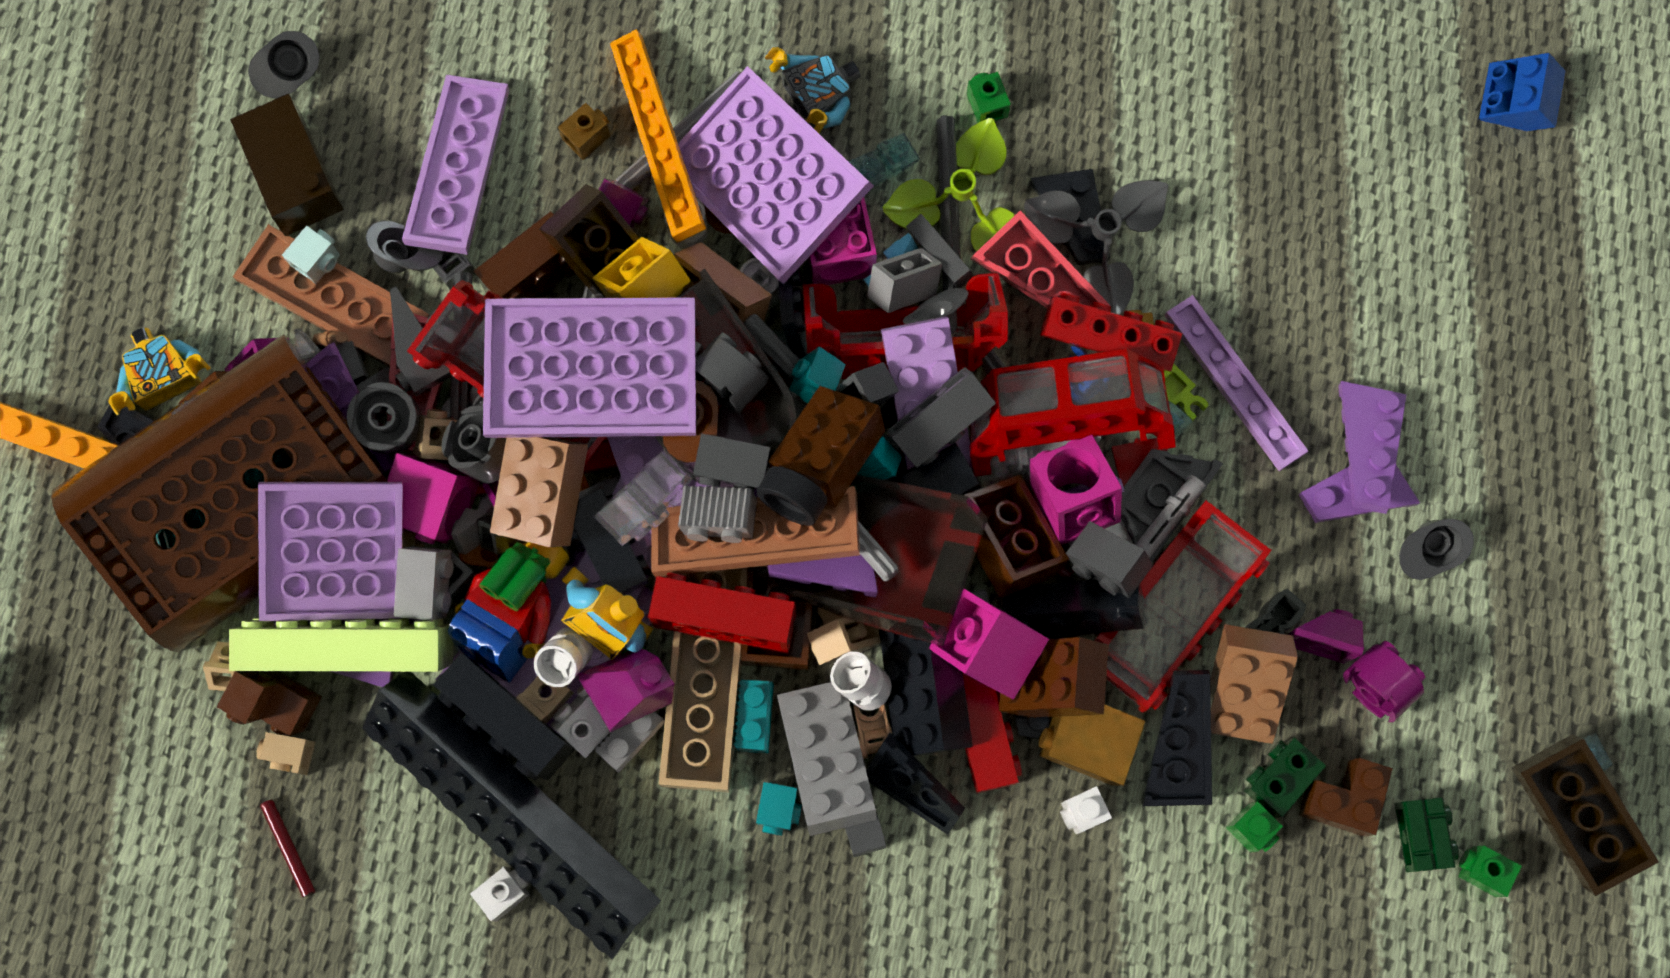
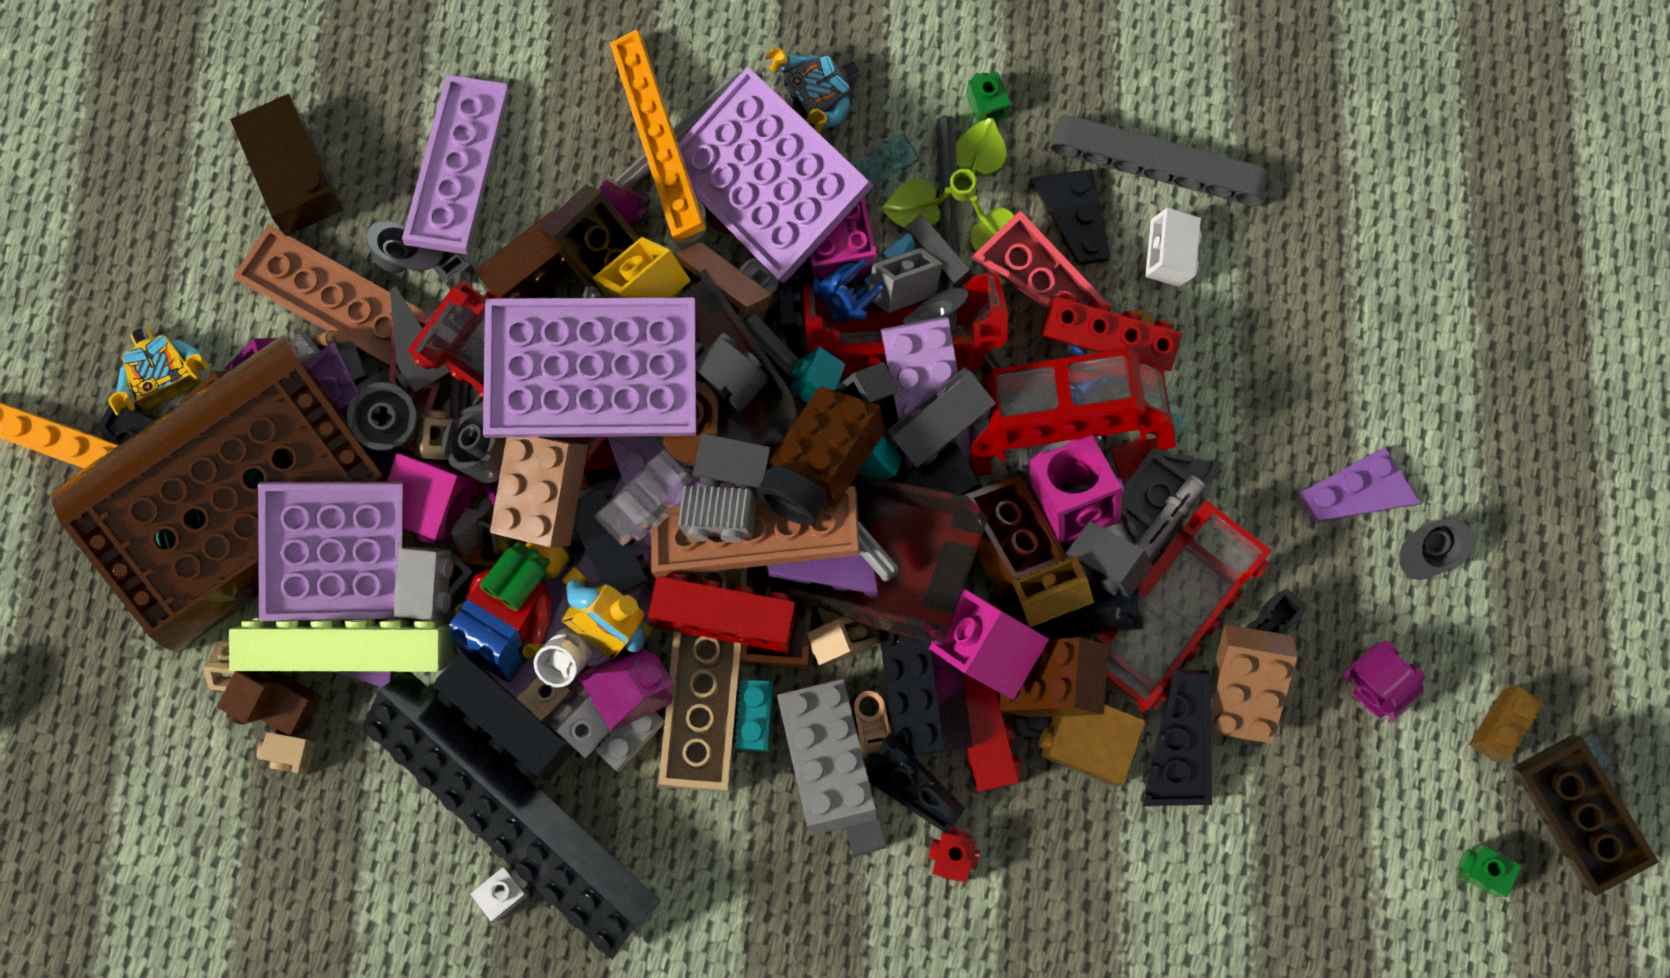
(283, 64): dark grey piece -> none
(287, 848): dark red bar -> none
(312, 254): light aqua brick -> none
(585, 130): pearl gold brick -> none
(778, 808): teal brick -> none
(853, 303): none -> blue piece
(860, 681): white wheel -> none
(944, 865): none -> red brick
(1053, 591): none -> pearl gold brick
(1085, 811): white brick -> none
(1137, 203): dark grey plant -> none
(1160, 160): none -> dark grey beam
(1173, 247): none -> white brick
(1179, 392): lime plate -> none
(1236, 383): lavender plate -> none
(1255, 828): green brick -> none
(1283, 777): dark green brick -> none
(1331, 636): magenta slope -> none
(1356, 804): reddish brown brick -> none
(1372, 442): medium lavender wing -> none
(1426, 835): dark green brick -> none
(1506, 723): none -> pearl gold brick
(1523, 92): blue slope -> none

